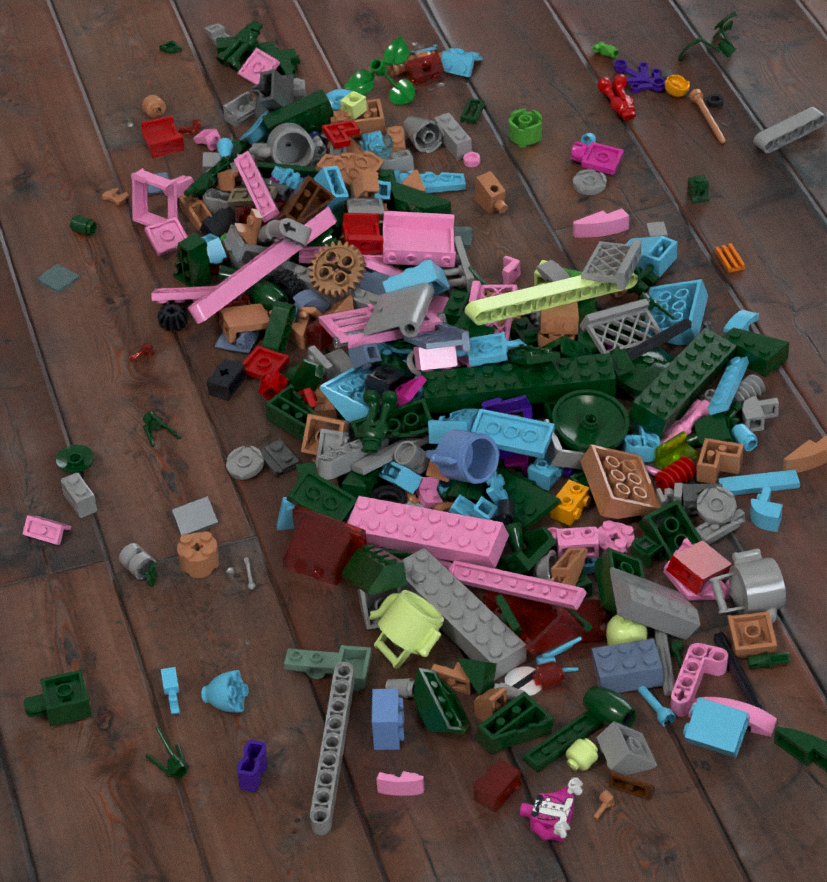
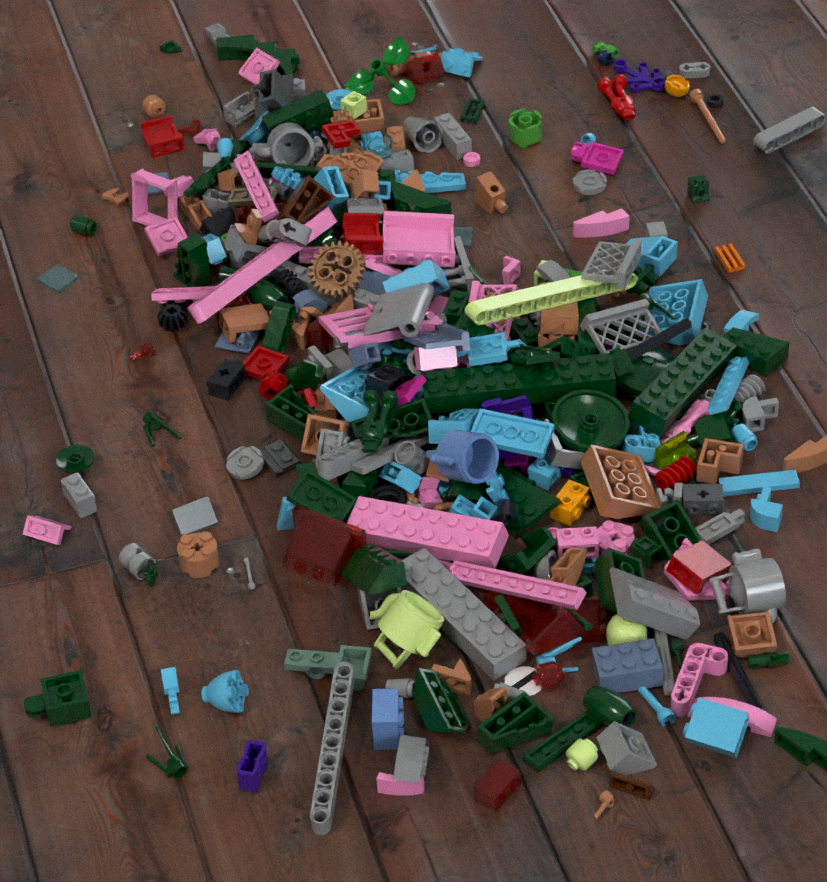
(244, 39): dark green piece -> none
(411, 759): none -> light grey brick
(479, 673): dark green slope -> none
(515, 537): dark green cone -> none
(553, 812): torso -> none
(605, 57): none -> dark blue bush
(694, 70): none -> light grey beam
(716, 505): light grey tile -> none
(725, 45): dark green plant -> none

